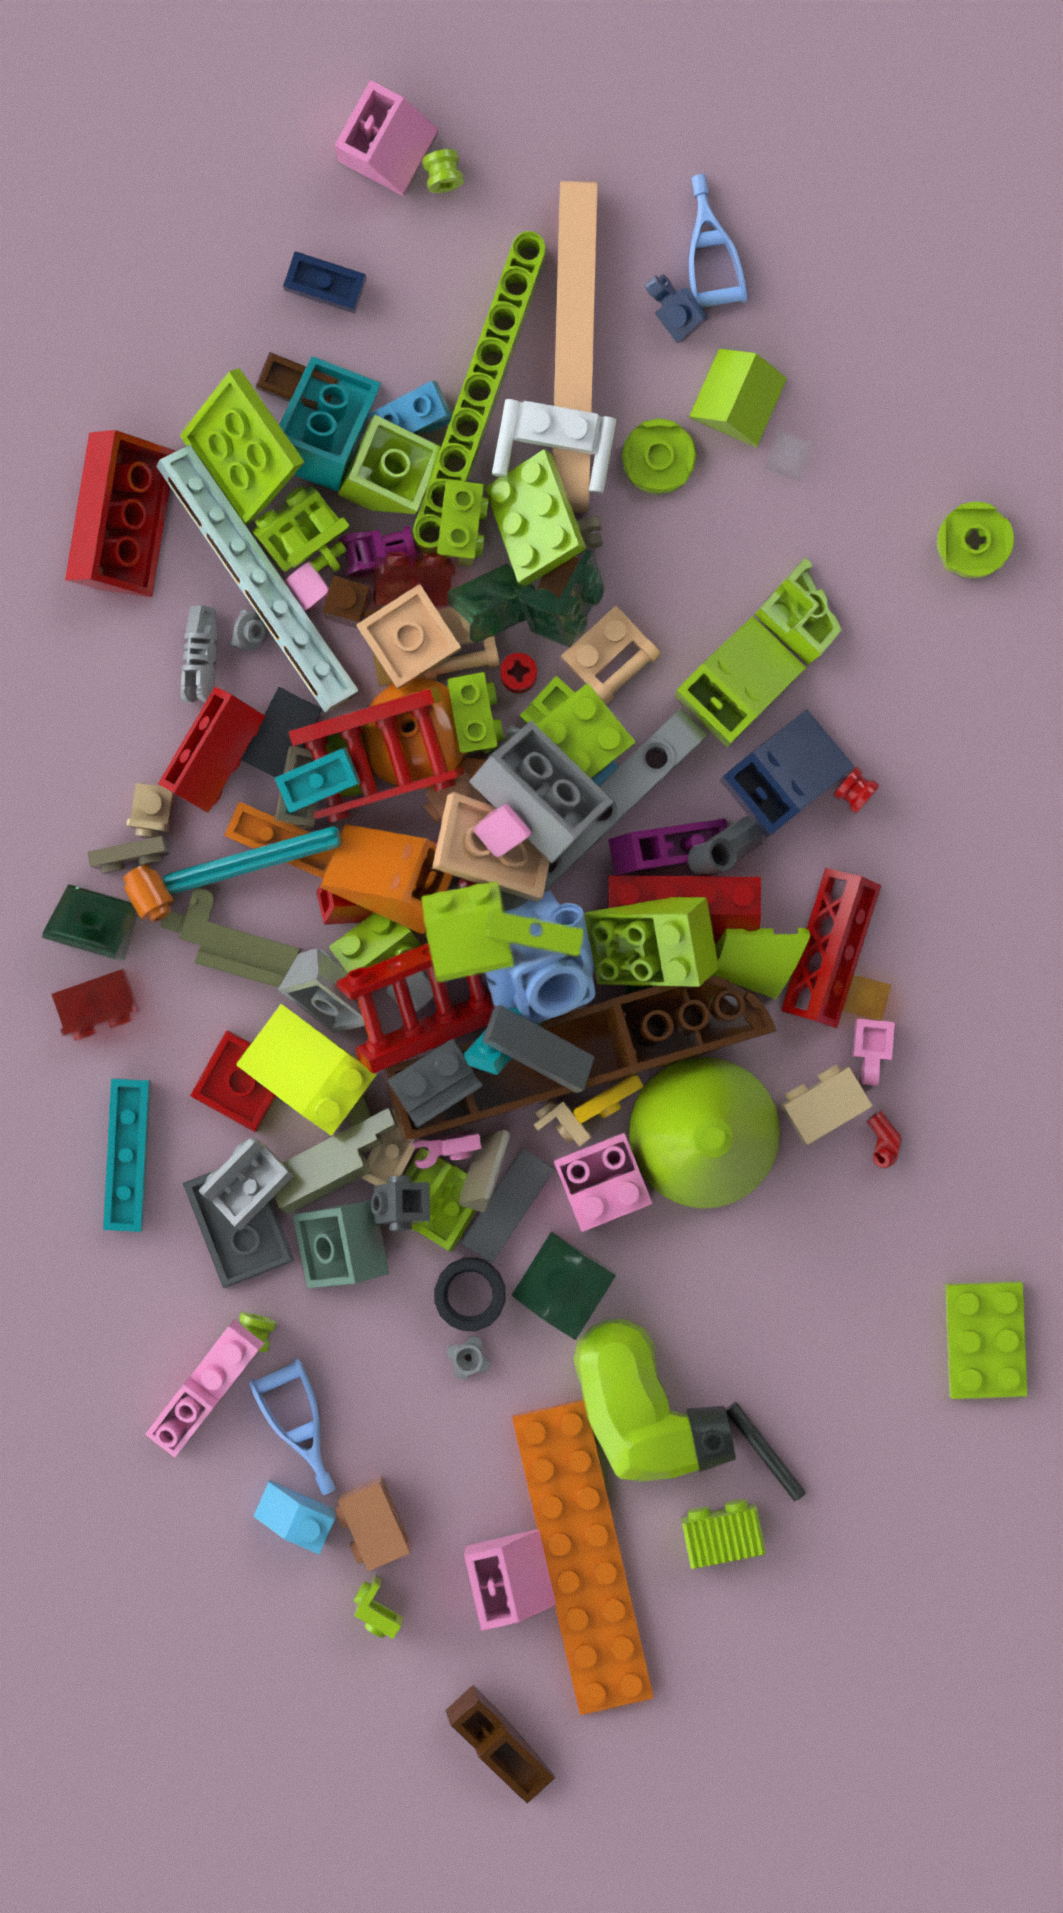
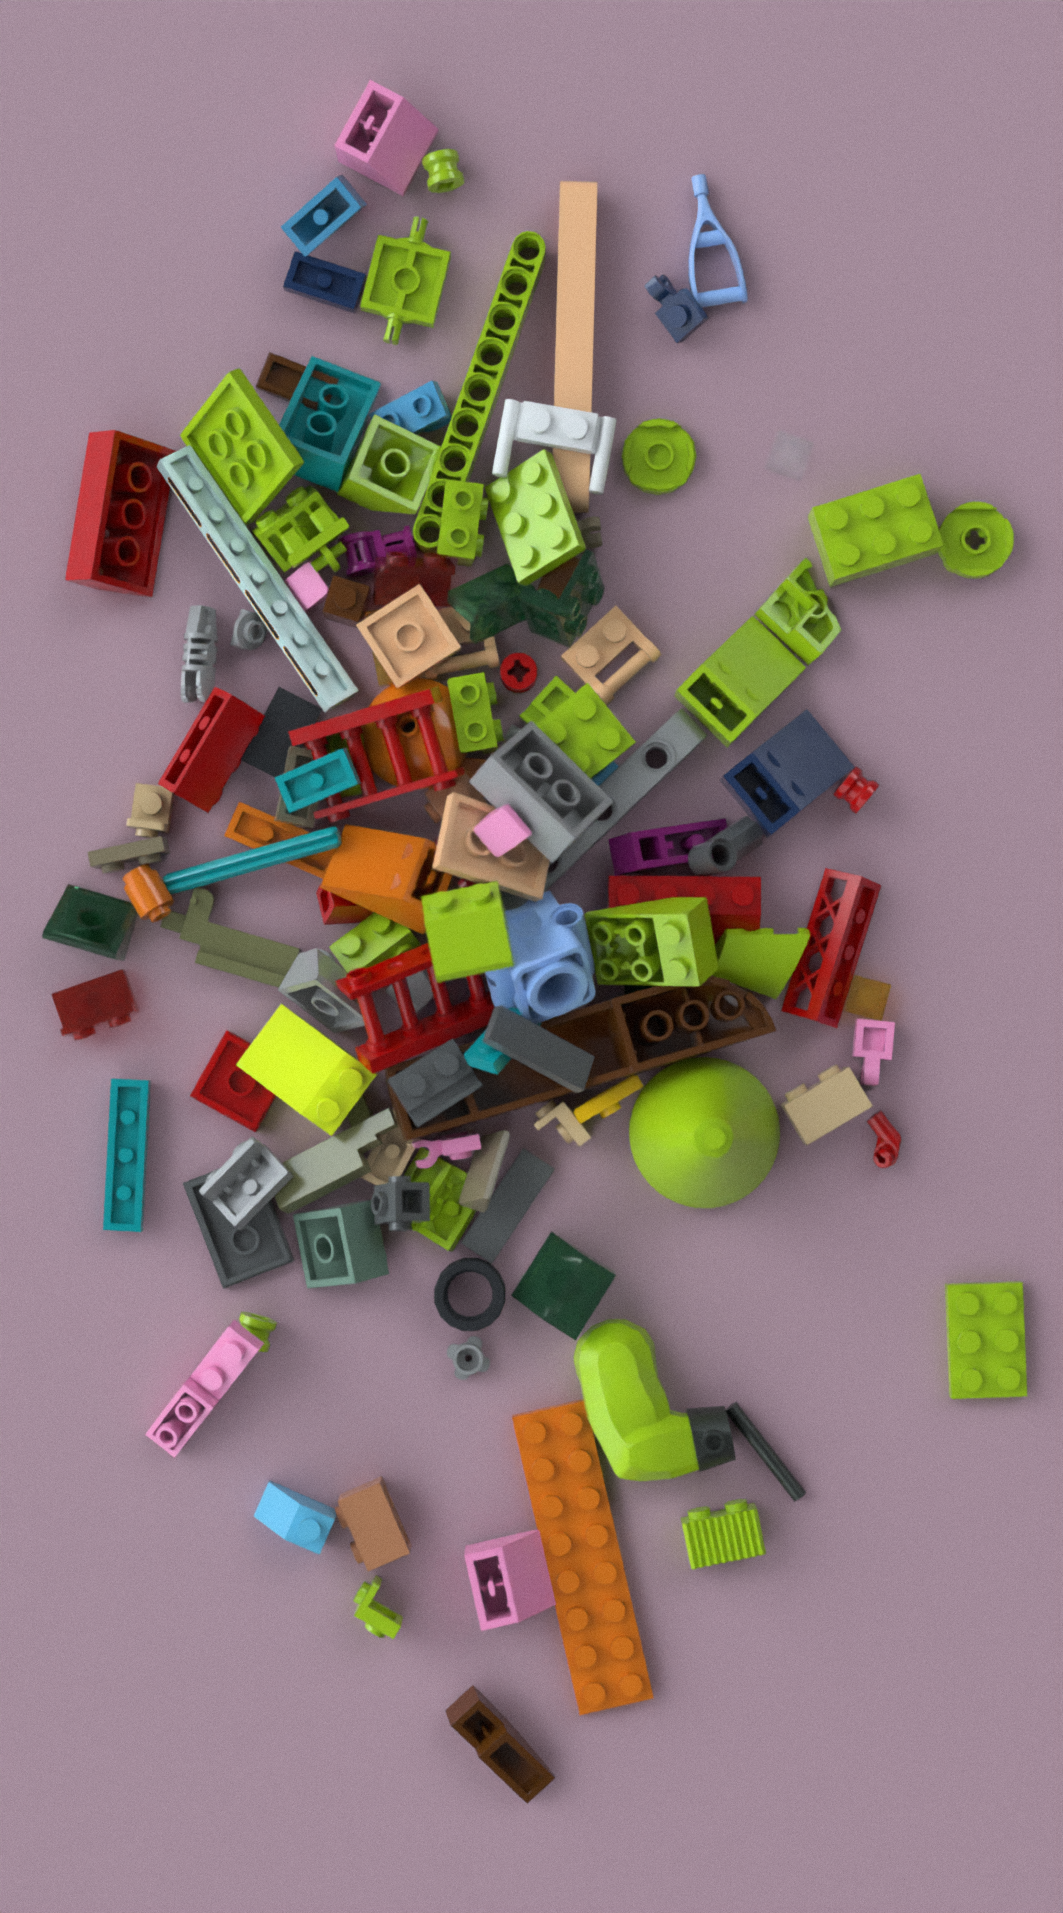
(302, 1433): light blue piece -> none
(323, 215): none -> dark azure slope
(405, 281): none -> lime plate
(516, 930): lime piece -> none
(602, 1182): bright pink slope -> none
(739, 395): lime slope -> none
(875, 530): none -> lime brick

